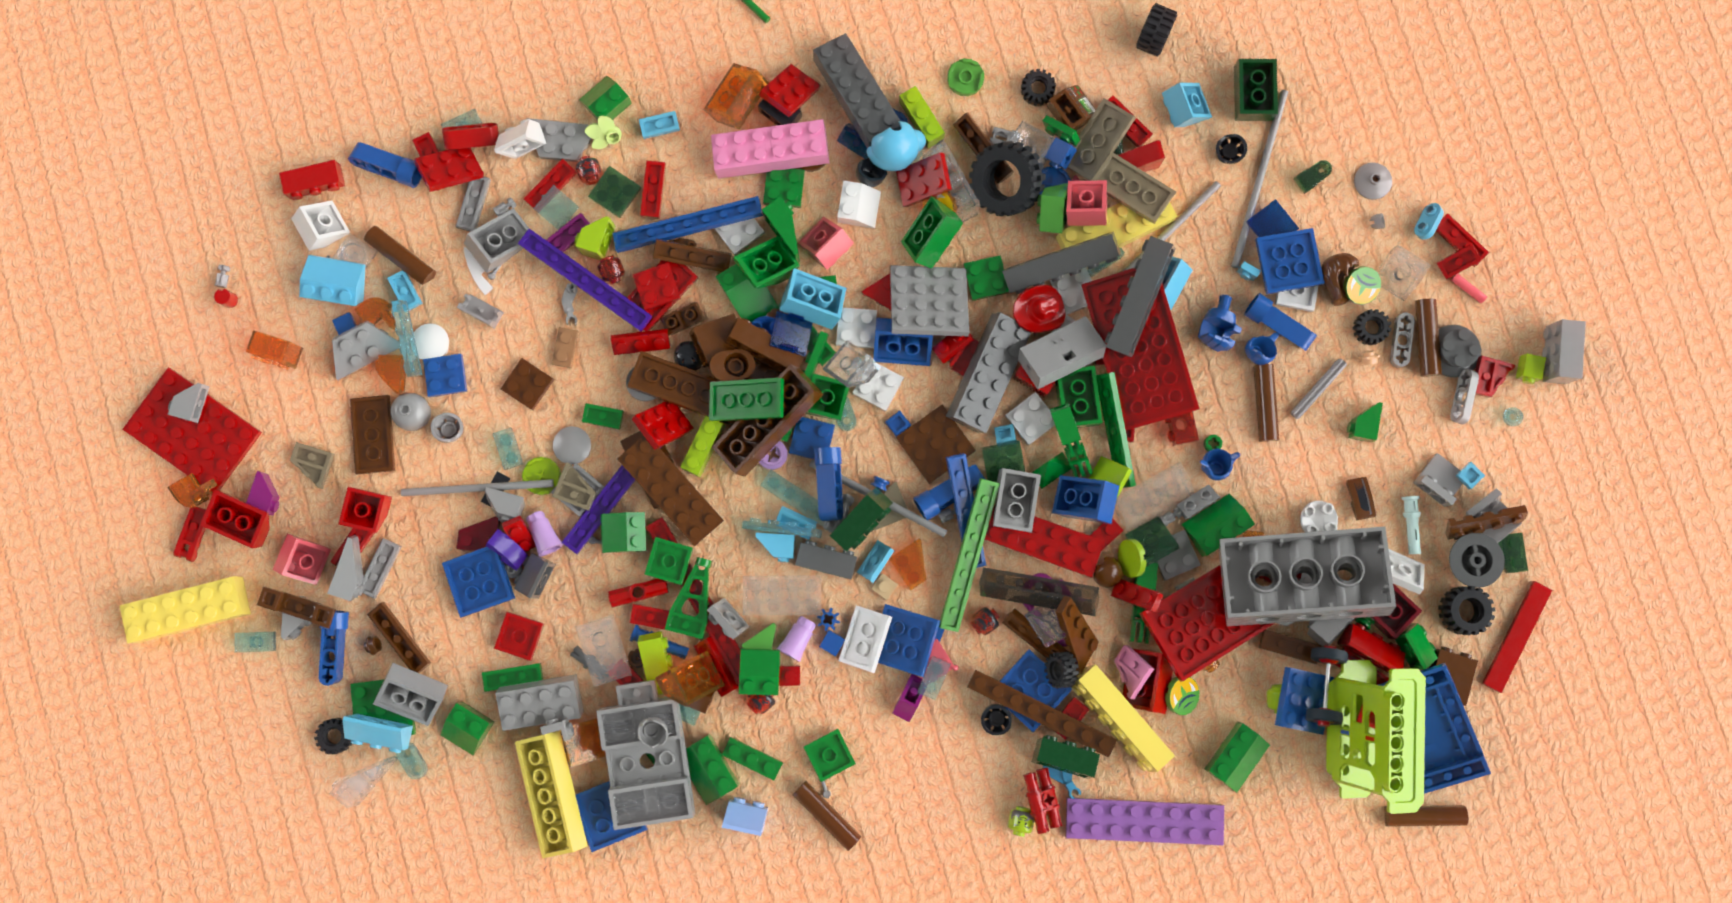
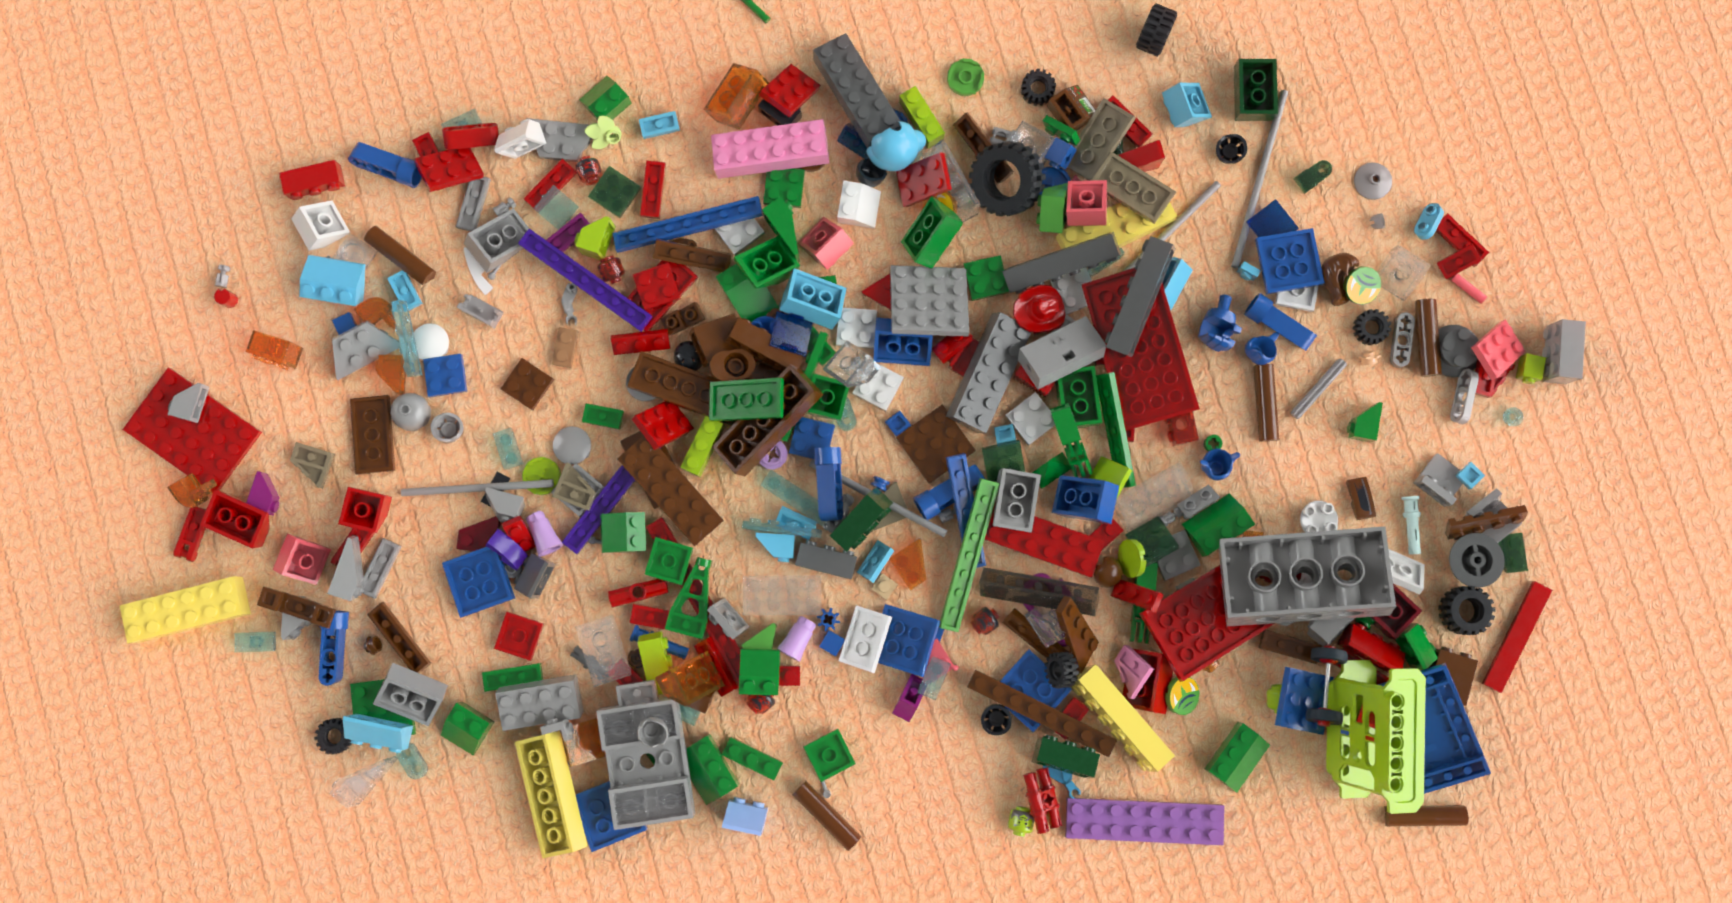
(1498, 349): none -> coral plate

